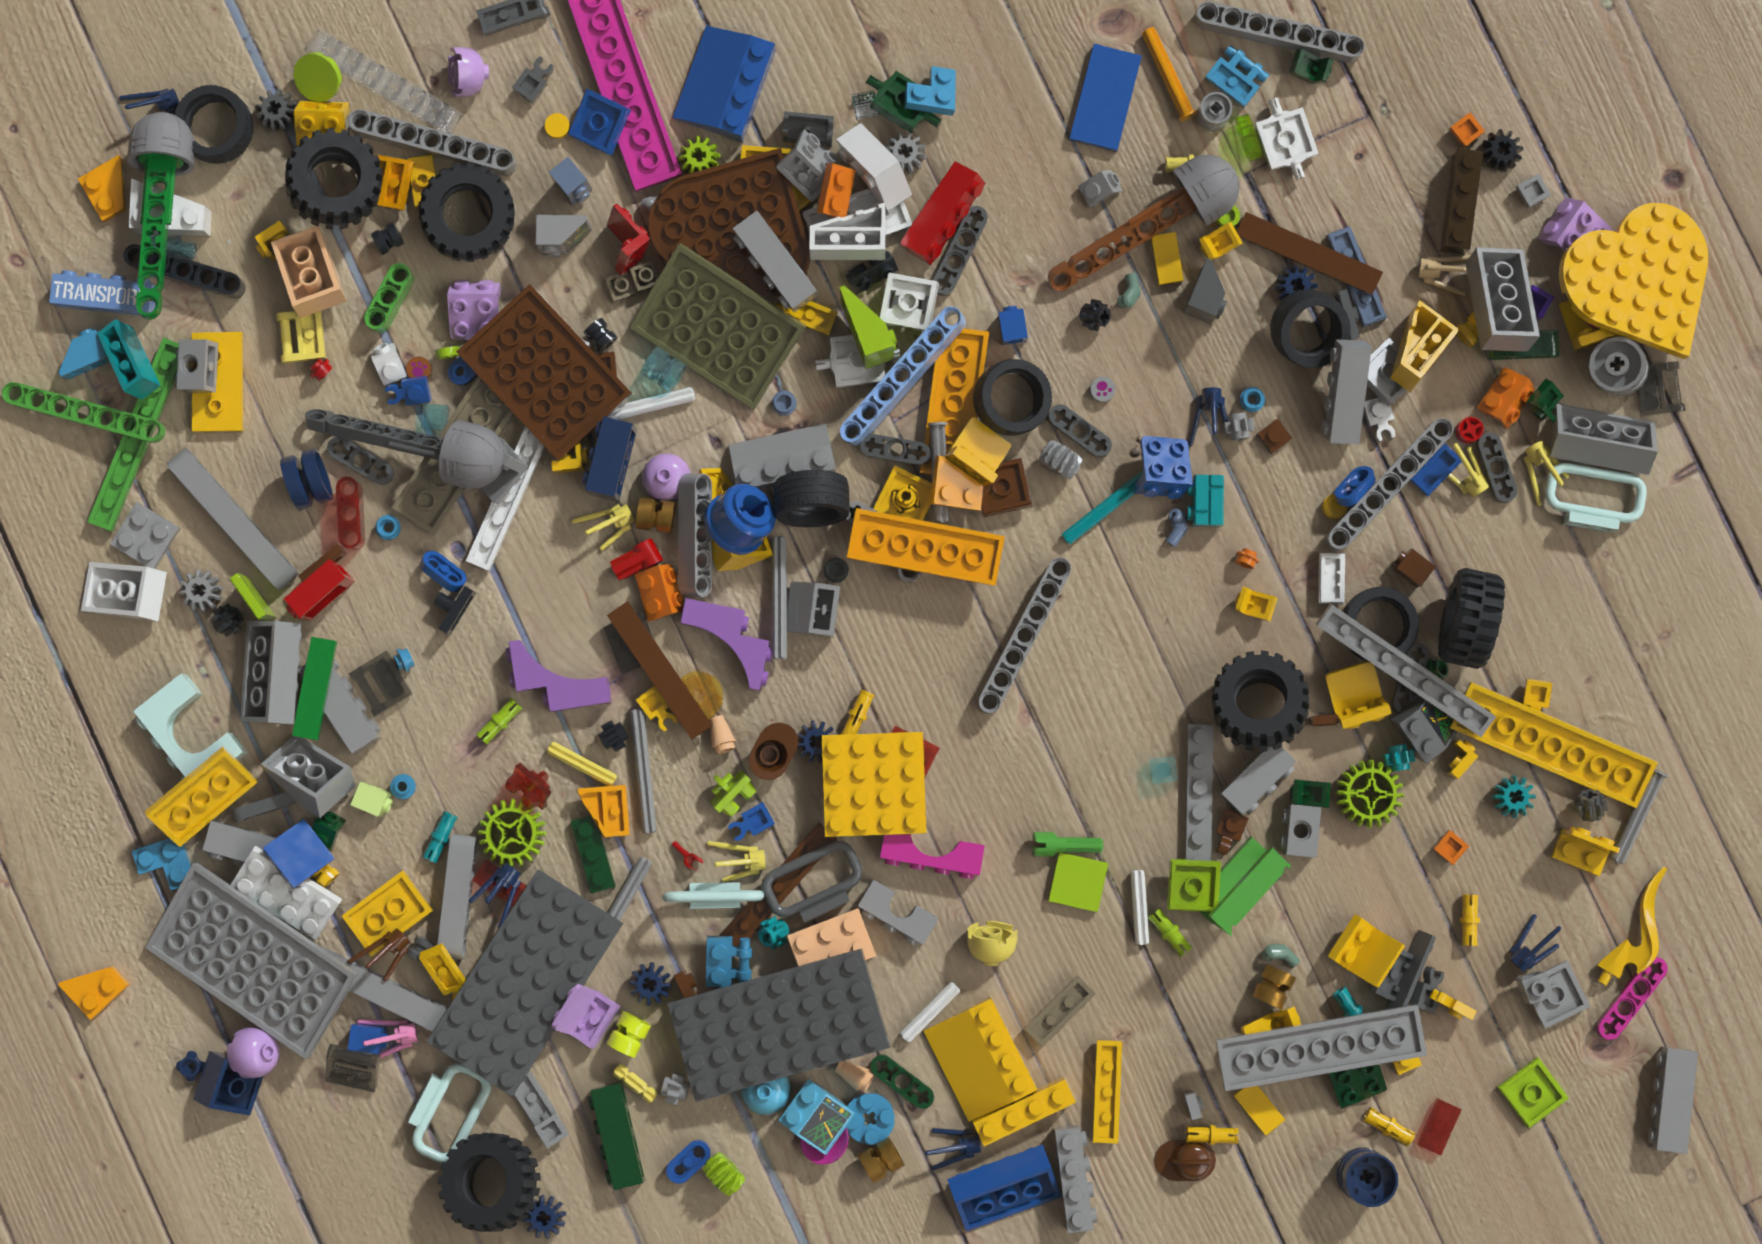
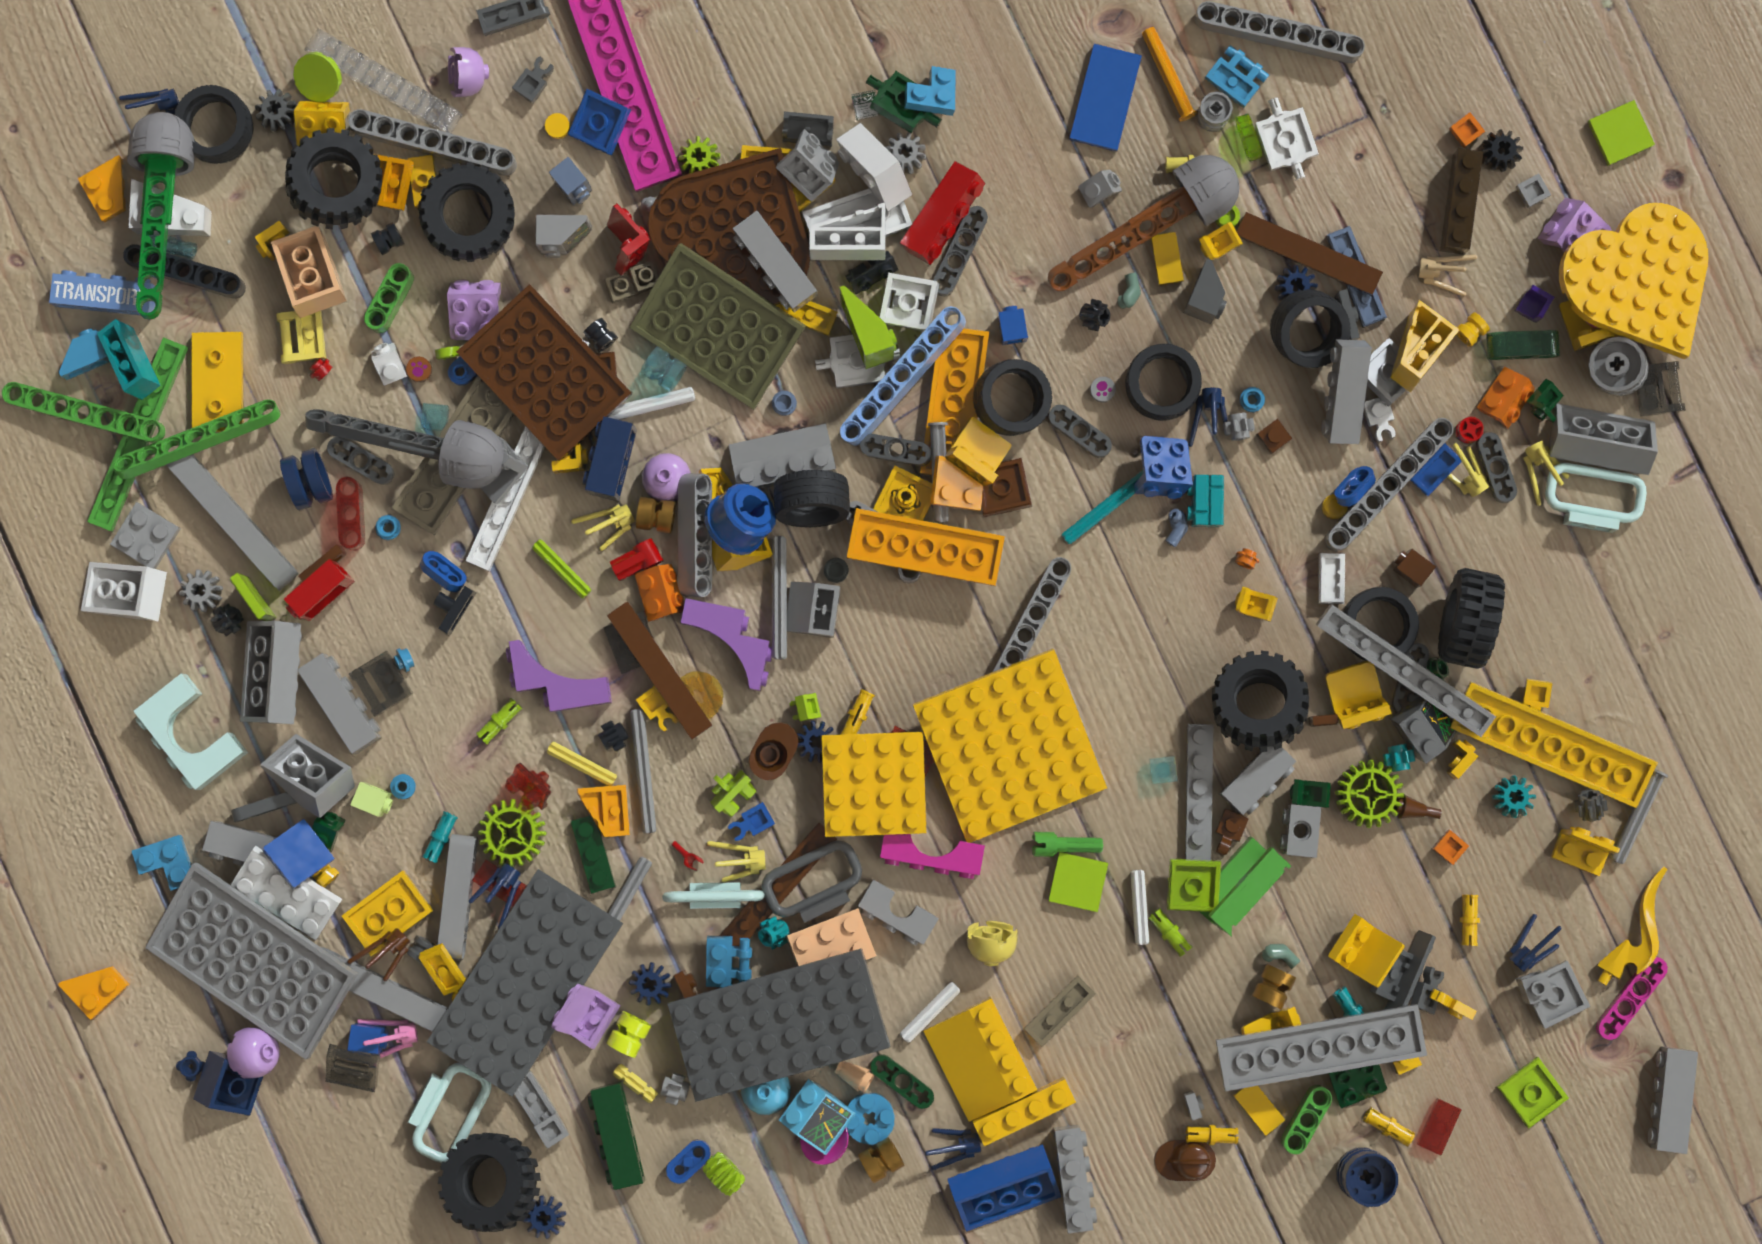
(187, 447): none -> bright green beam
(200, 796): yellow plate -> none
(204, 377): light grey brick -> none
(314, 688): green tile -> none
(413, 390): blue plate -> none
(562, 569): none -> lime axle
(721, 735): light nougat cone -> none
(725, 82): blue slope -> none
(807, 707): none -> lime tile
(836, 191): orange bracket -> none
(1010, 745): none -> yellow plate
(1060, 459): light grey gear -> none
(1107, 1091): yellow plate -> none
(1170, 352): none -> black tyre
(1306, 1106): none -> bright green beam
(1311, 67): dark green bracket -> none
(1413, 809): none -> reddish brown cone
(1502, 299): light grey brick -> none
(1621, 133): none -> lime tile

